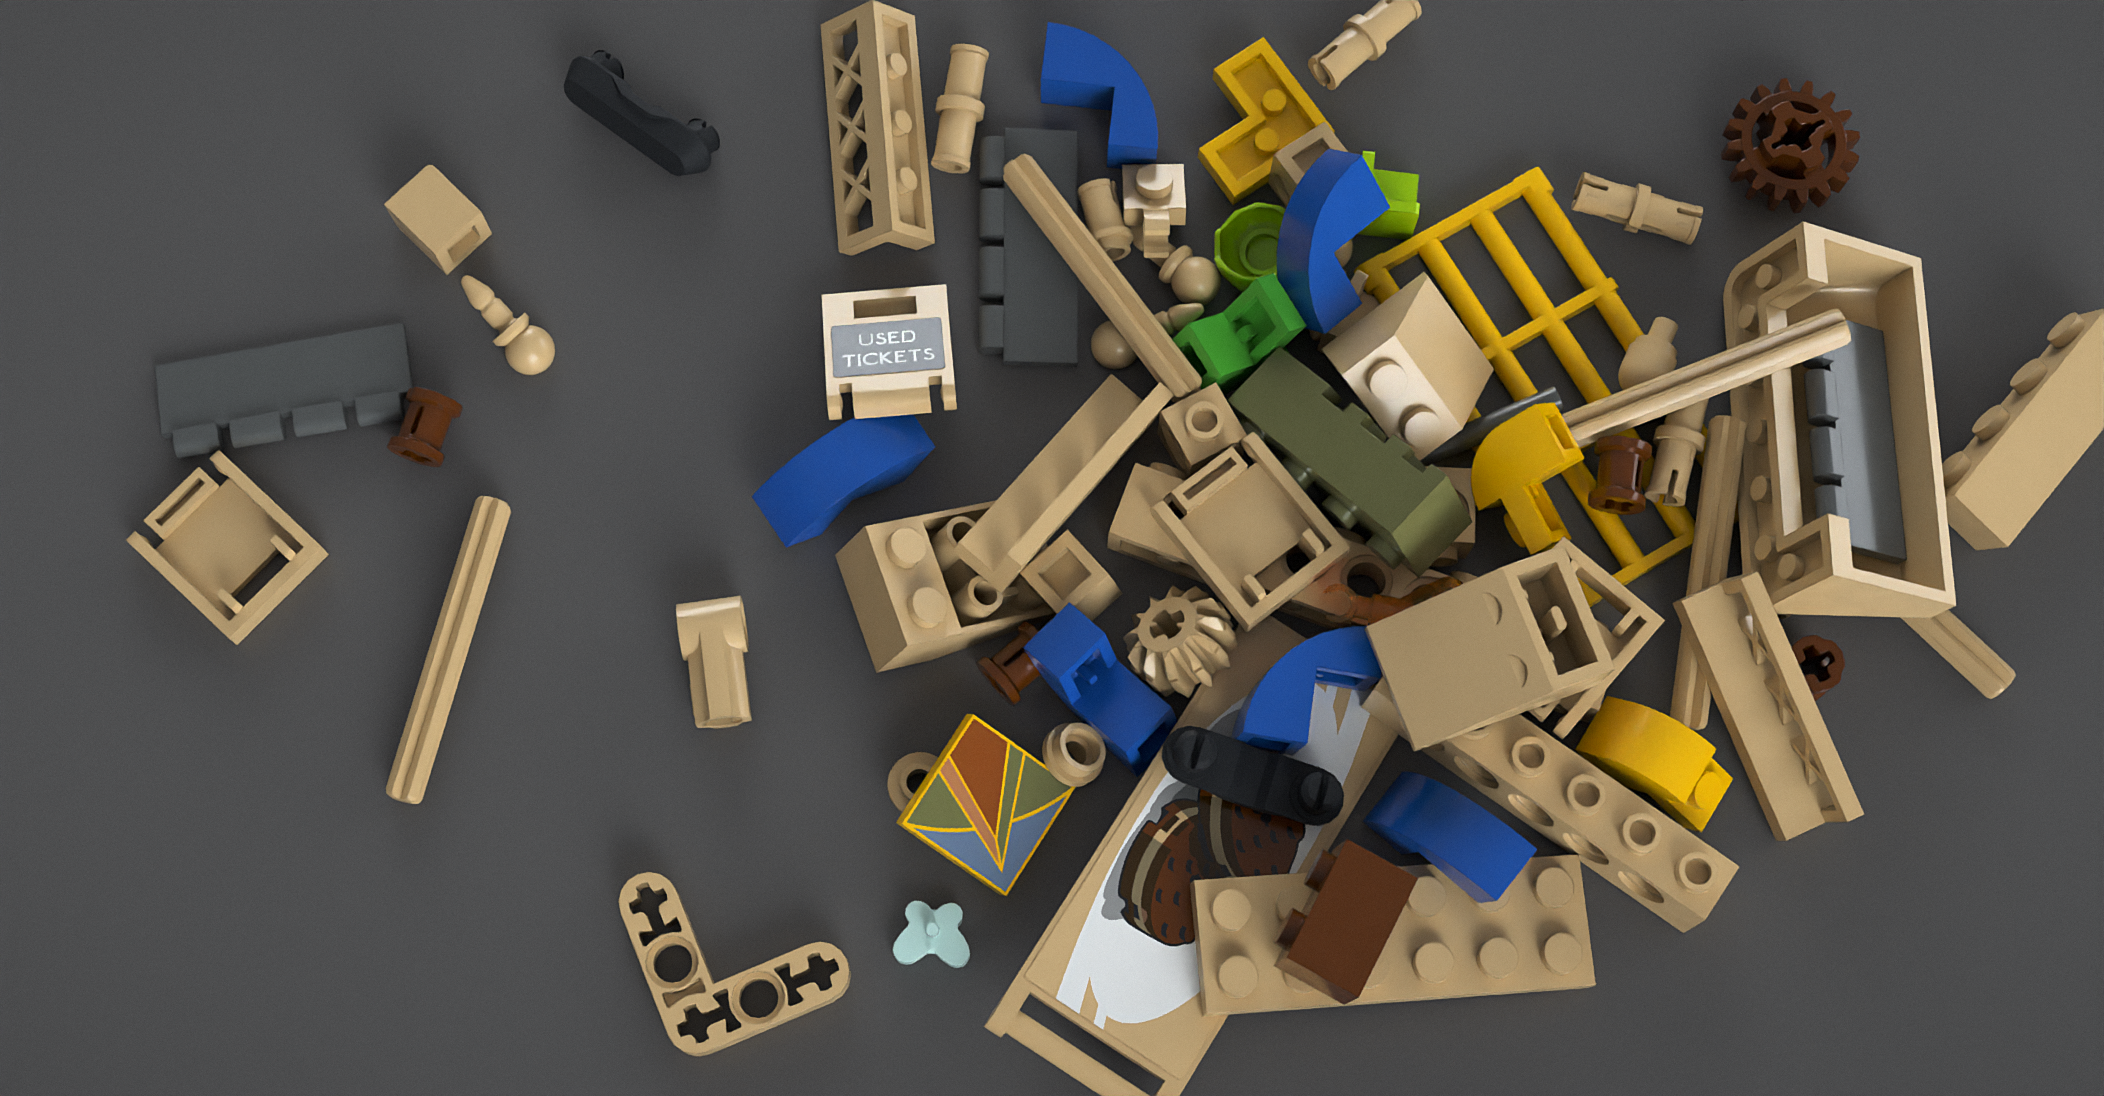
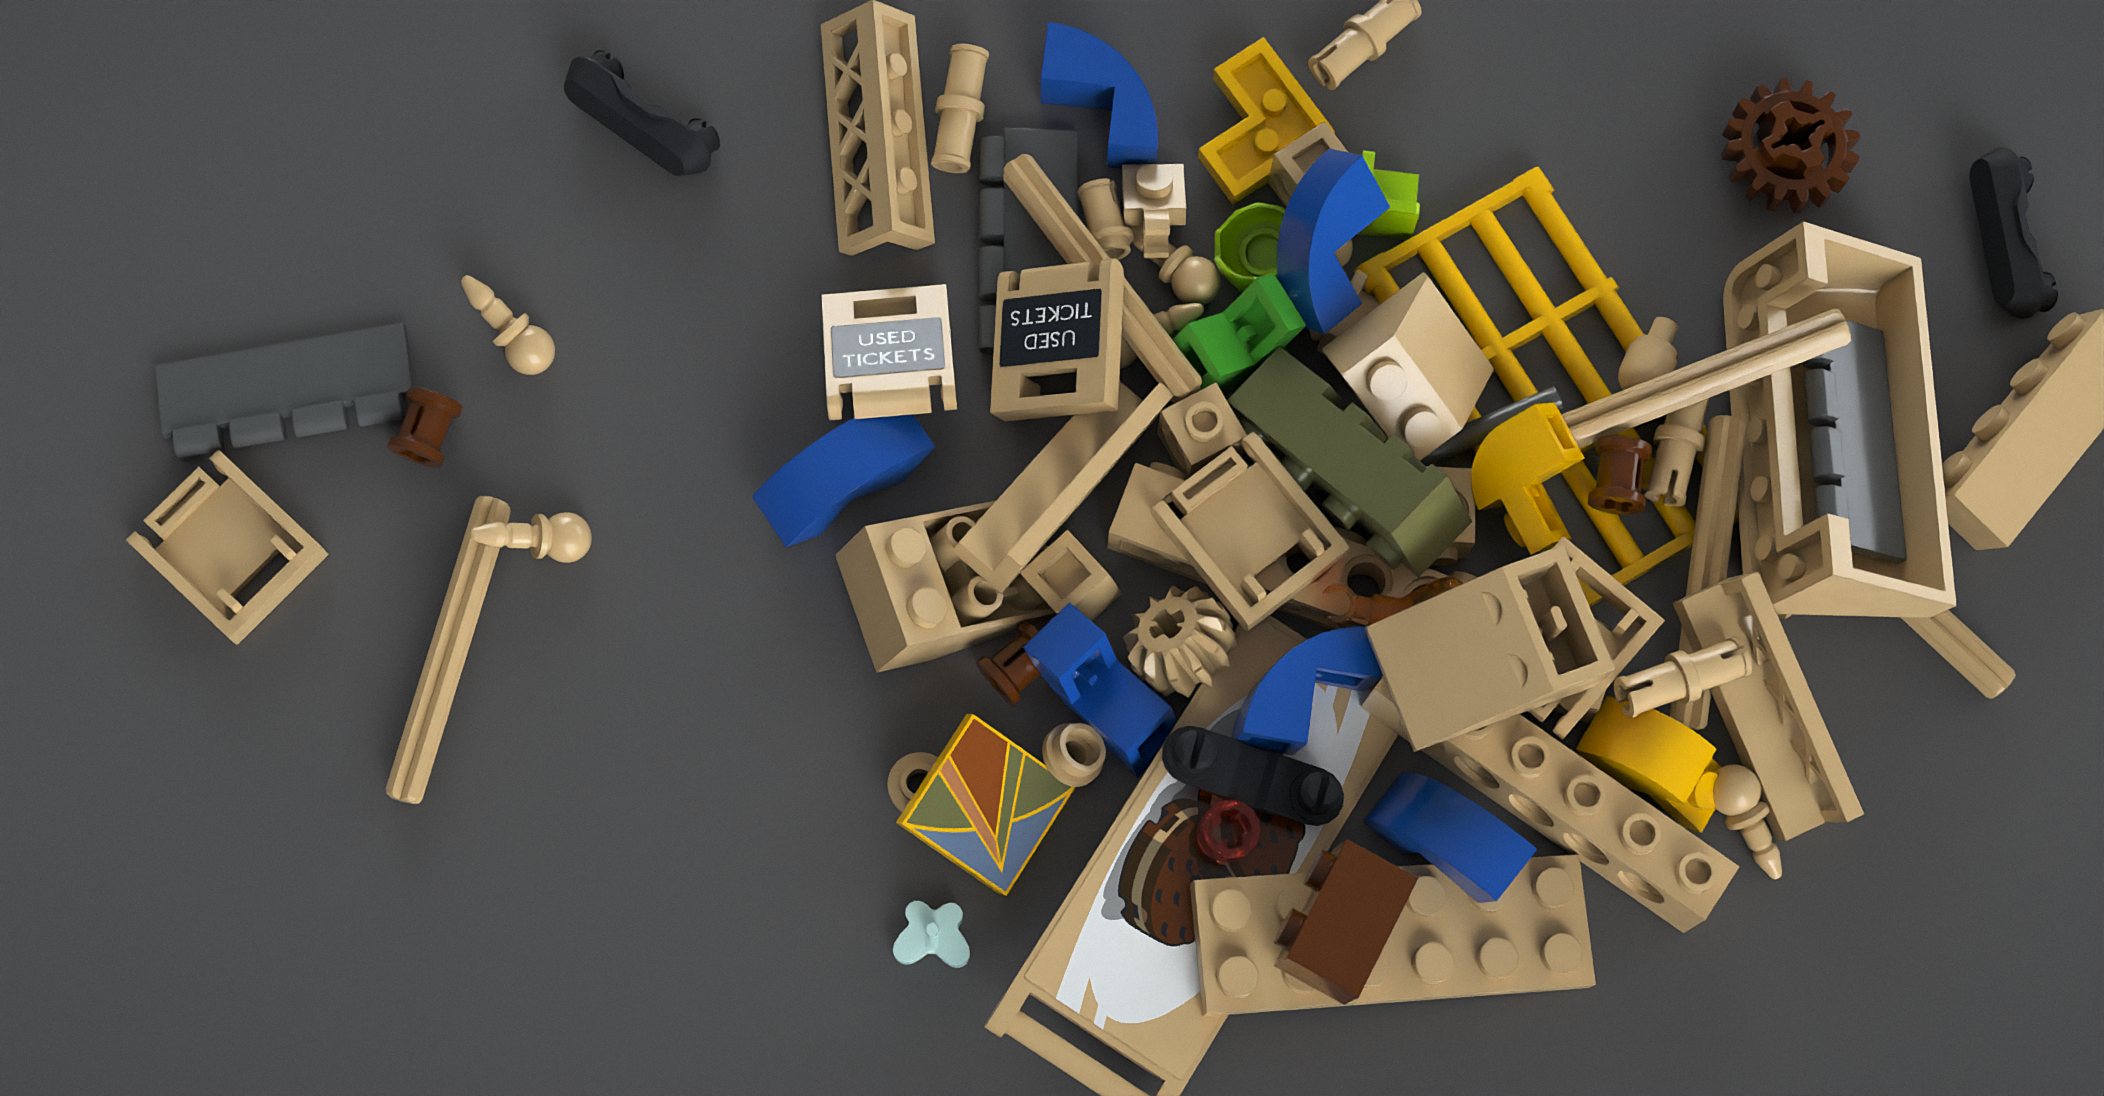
(438, 218): tan panel -> none
(562, 537): none -> tan bar
(699, 988): tan beam -> none
(714, 643): tan piece -> none
(1058, 324): none -> tan container
(1244, 843): none -> clear red bush
(1637, 208): tan pin -> none
(1682, 677): none -> tan pin
(1738, 796): none -> tan bar
(1814, 651): reddish brown bush -> none
(2011, 252): none -> black piece

